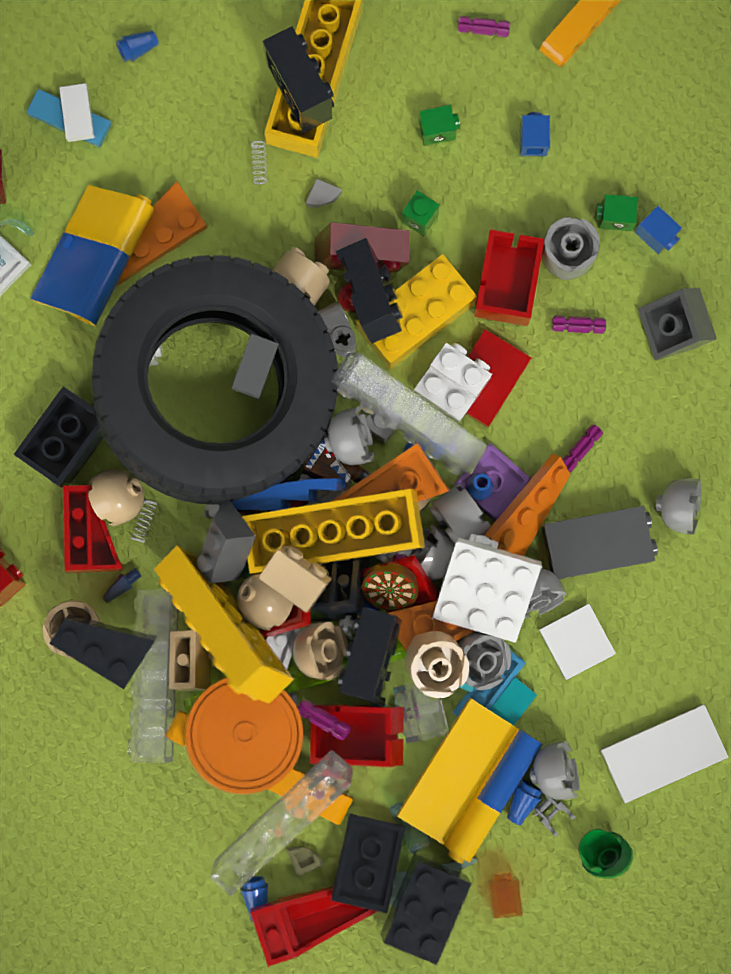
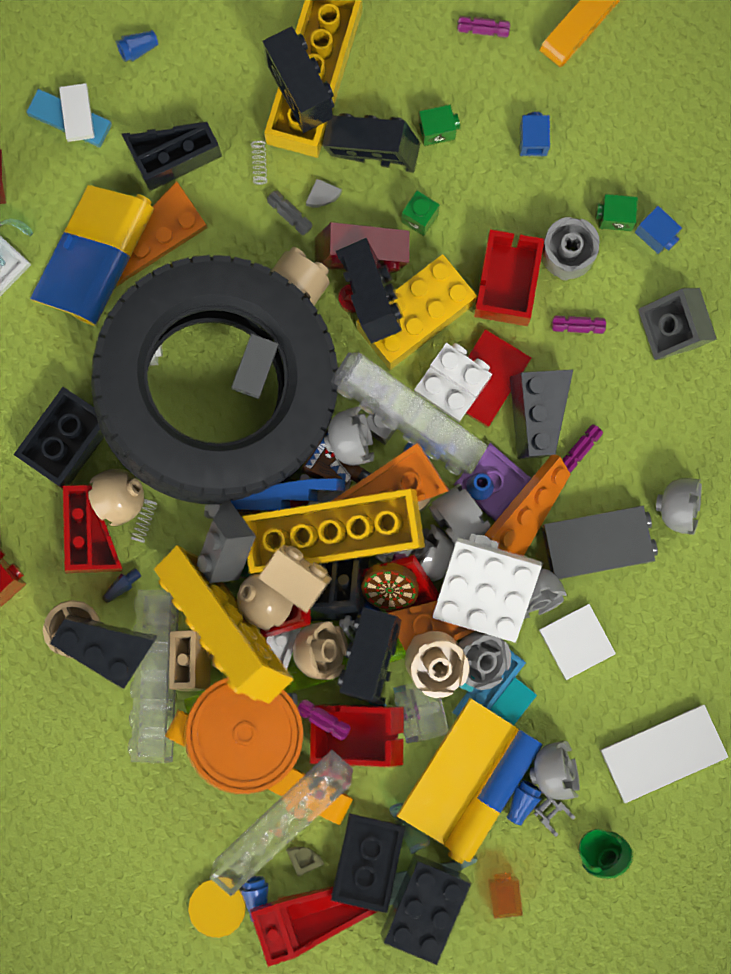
(172, 152): none -> black wedge
(215, 911): none -> yellow tile
(289, 212): none -> dark grey axle
(339, 328): light grey piece -> none
(372, 139): none -> black wedge
(539, 410): none -> black wedge

